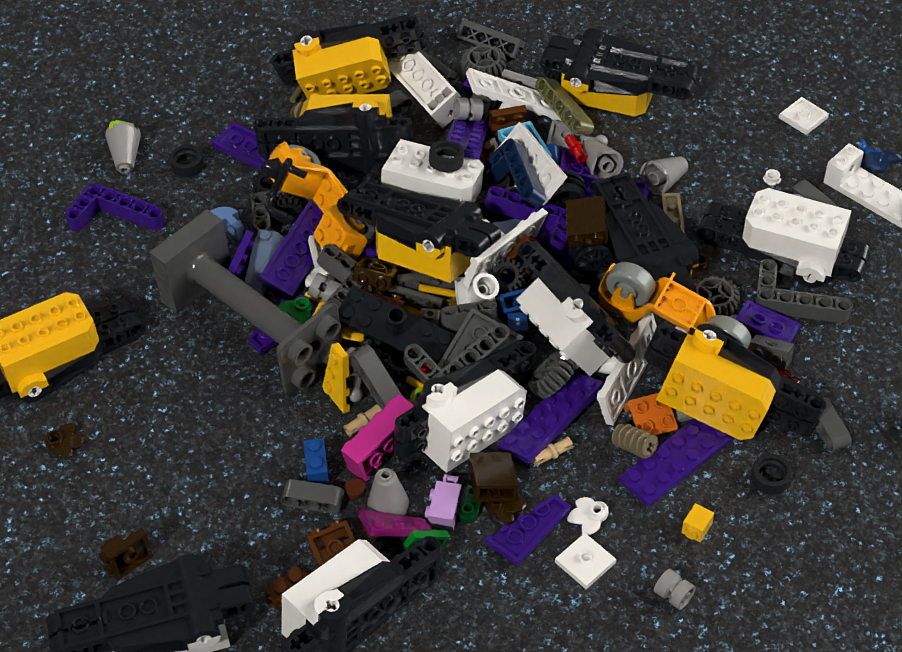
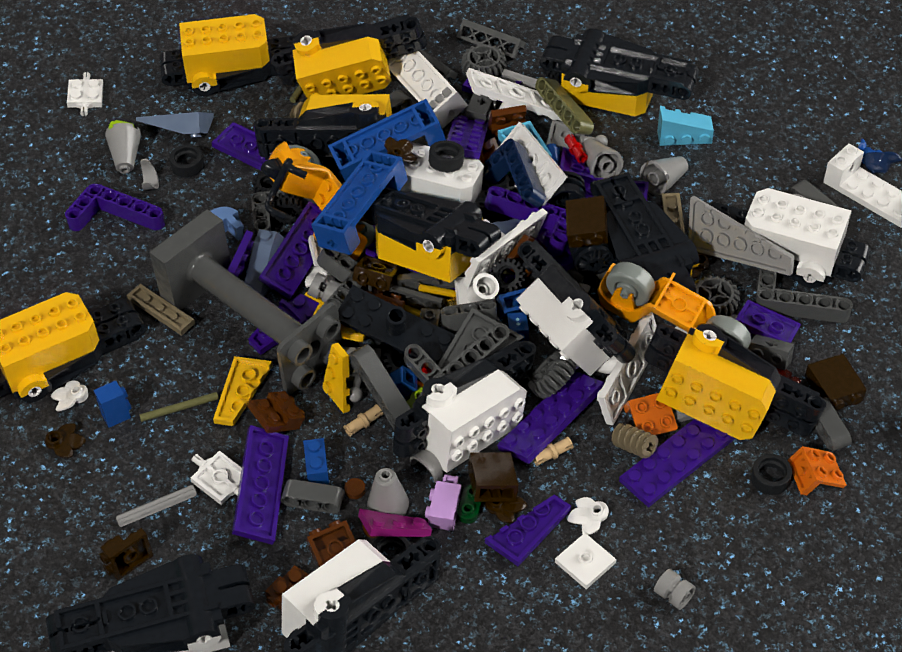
(69, 395): none -> white plate
(85, 93): none -> white plate
(113, 403): none -> blue brick
(150, 176): none -> light grey helmet
(156, 505): none -> light grey axle
(161, 309): none -> dark tan plate
(179, 406): none -> olive bar
(185, 123): none -> sand blue wedge
(217, 476): none -> white plate
(222, 54): none -> yellow piece
(240, 386): none -> yellow wing
(260, 485): none -> dark purple plate
(277, 412): none -> reddish brown plate
(298, 309): green plate -> none
(337, 222): none -> blue plate
(374, 439): dark pink wedge -> none
(401, 148): none -> dark brown plate
(404, 380): none -> blue brick
(406, 124): none -> blue plate
(415, 536): green plate -> none
(430, 462): none -> light grey helmet
(467, 109): light grey wheel -> none
(683, 128): none -> medium azure wedge
(697, 523): yellow brick -> none
(728, 239): none -> light grey wing
(772, 177): white plate -> none
(803, 115): white plate -> none
(813, 468): none -> orange bracket
(836, 381): none -> dark brown brick

